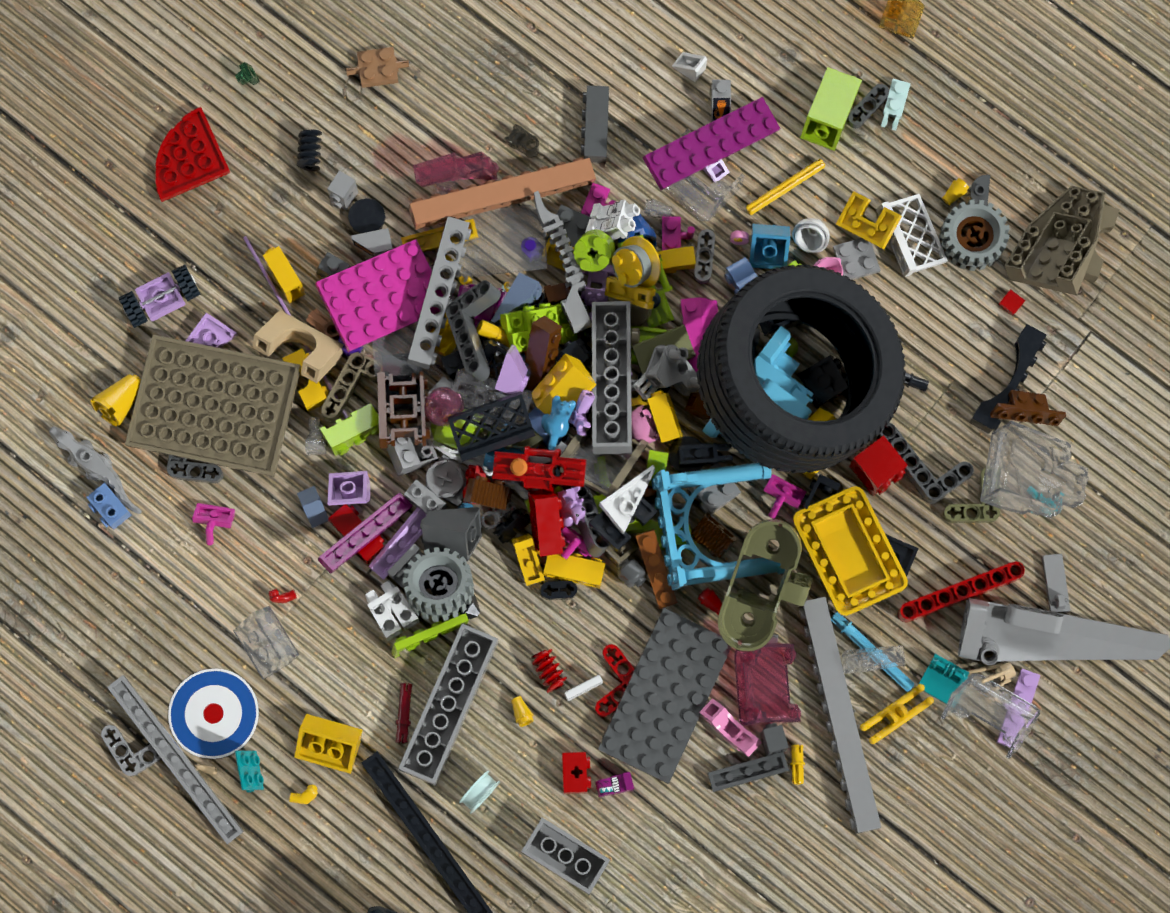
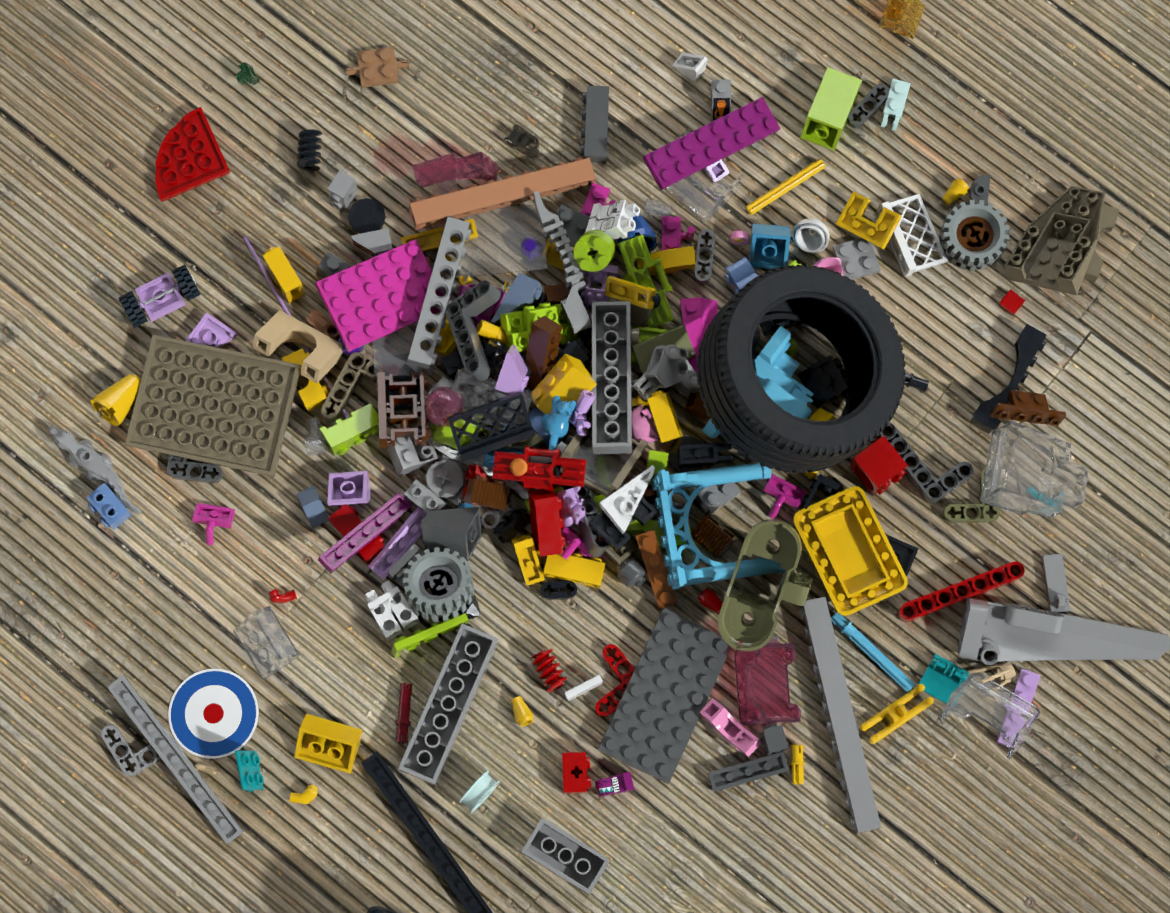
(637, 263): yellow piece -> none
(872, 659): clear slope -> none

